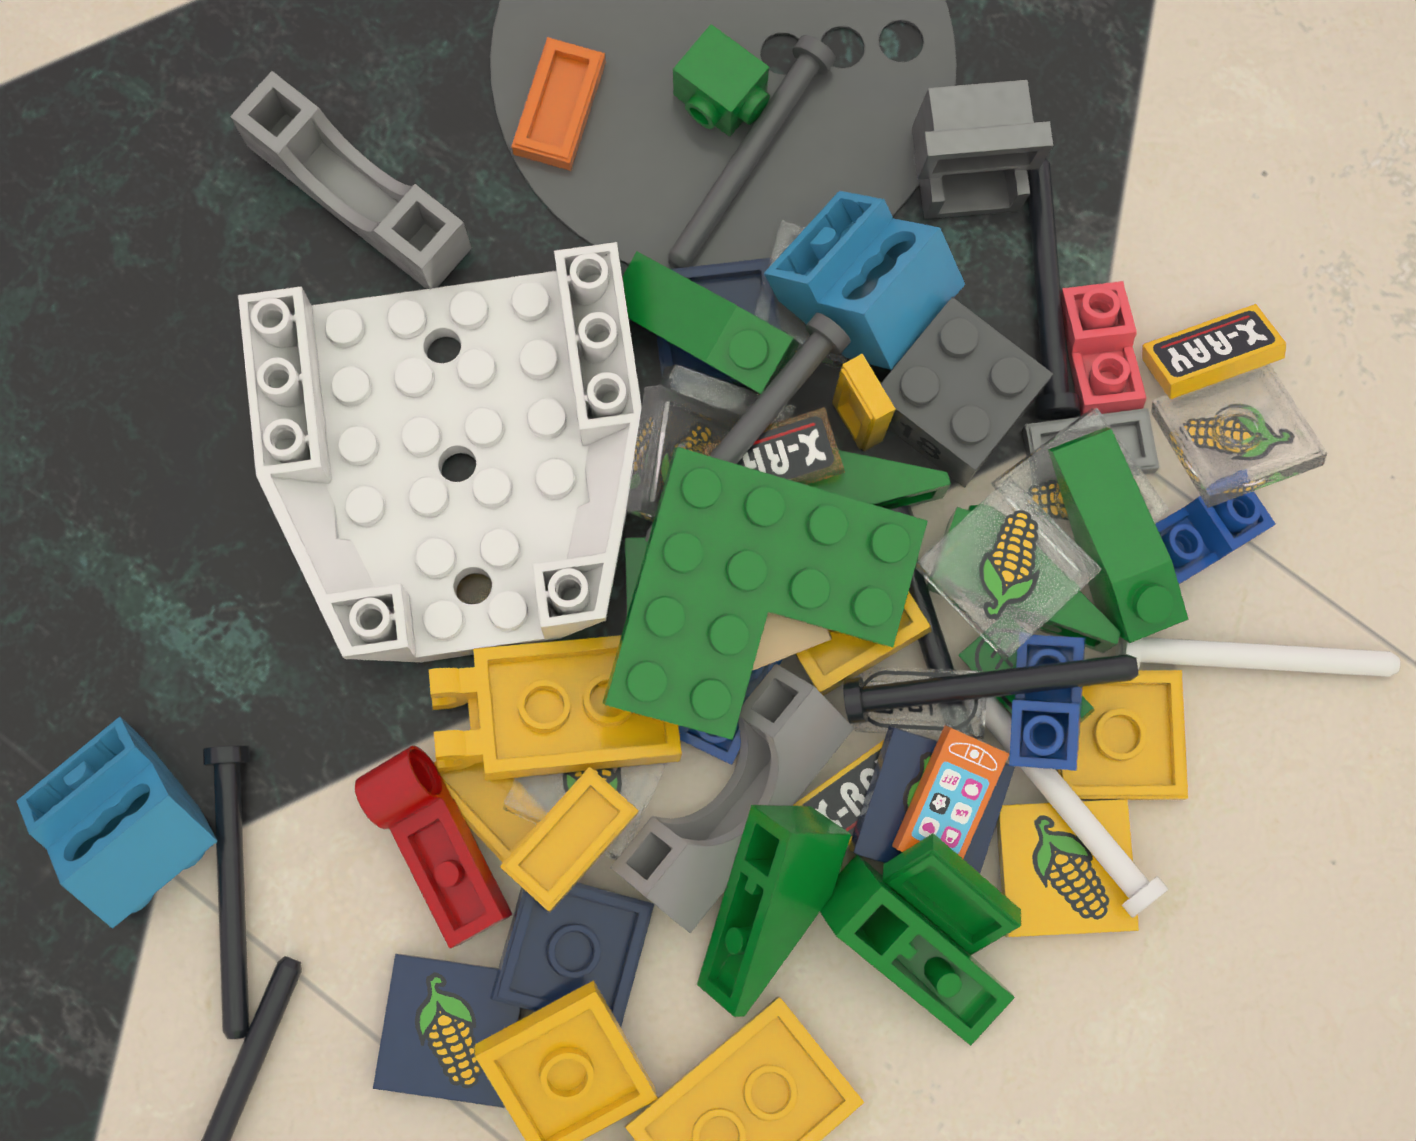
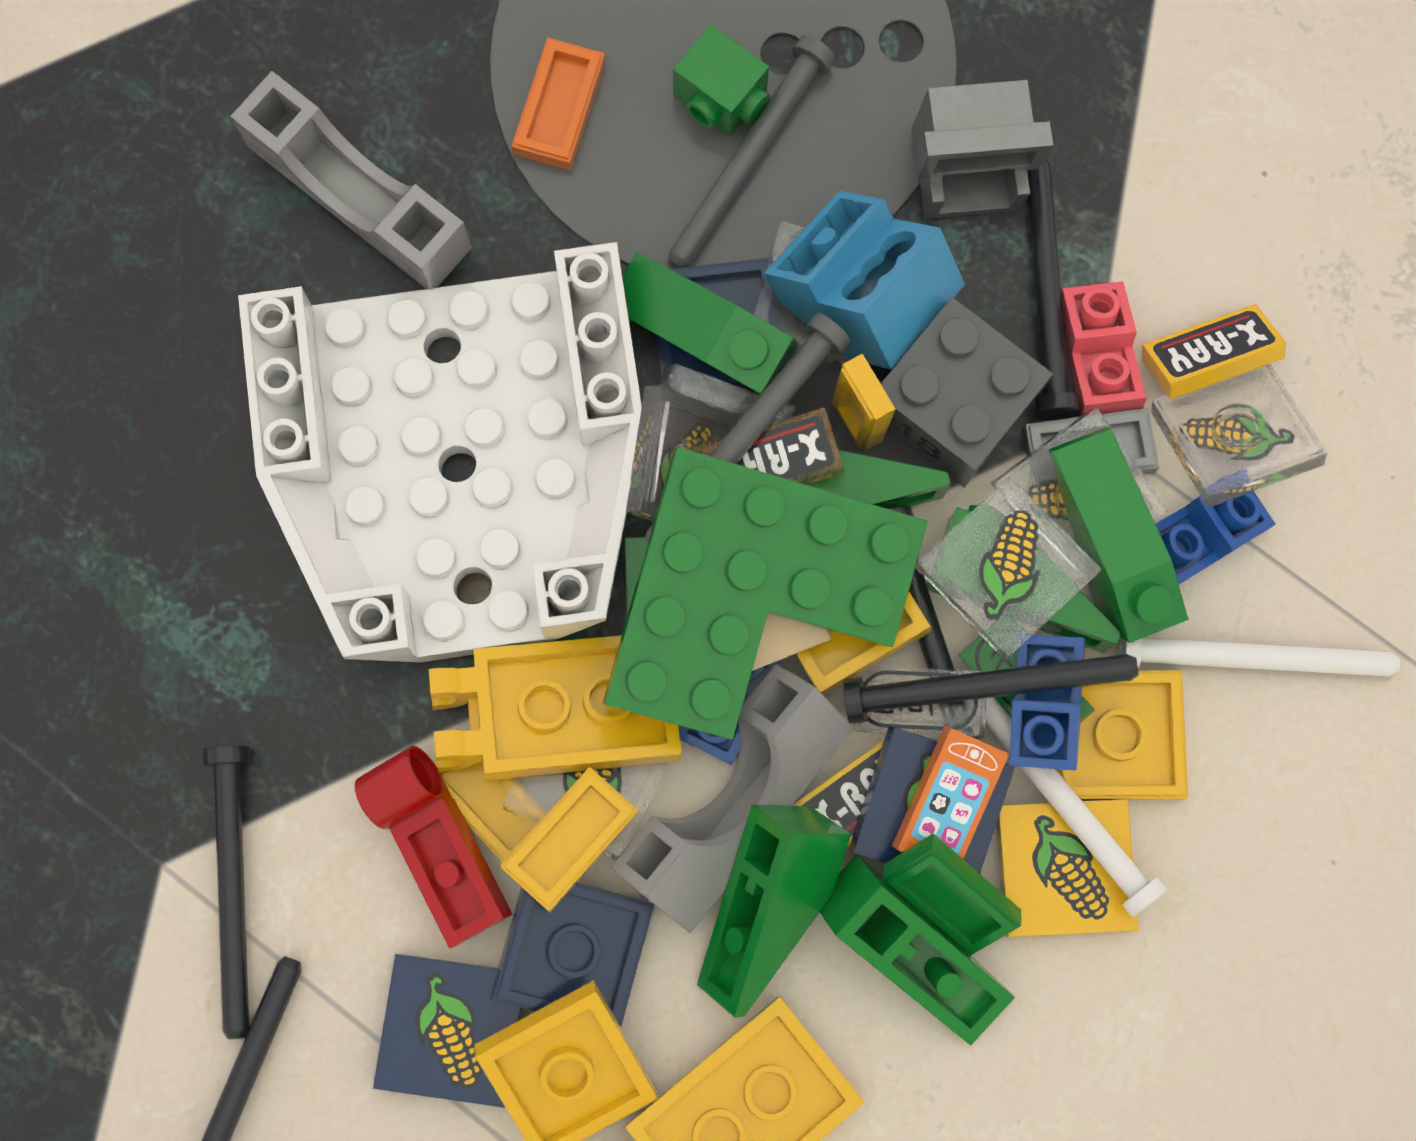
(115, 823): dark azure piece -> none

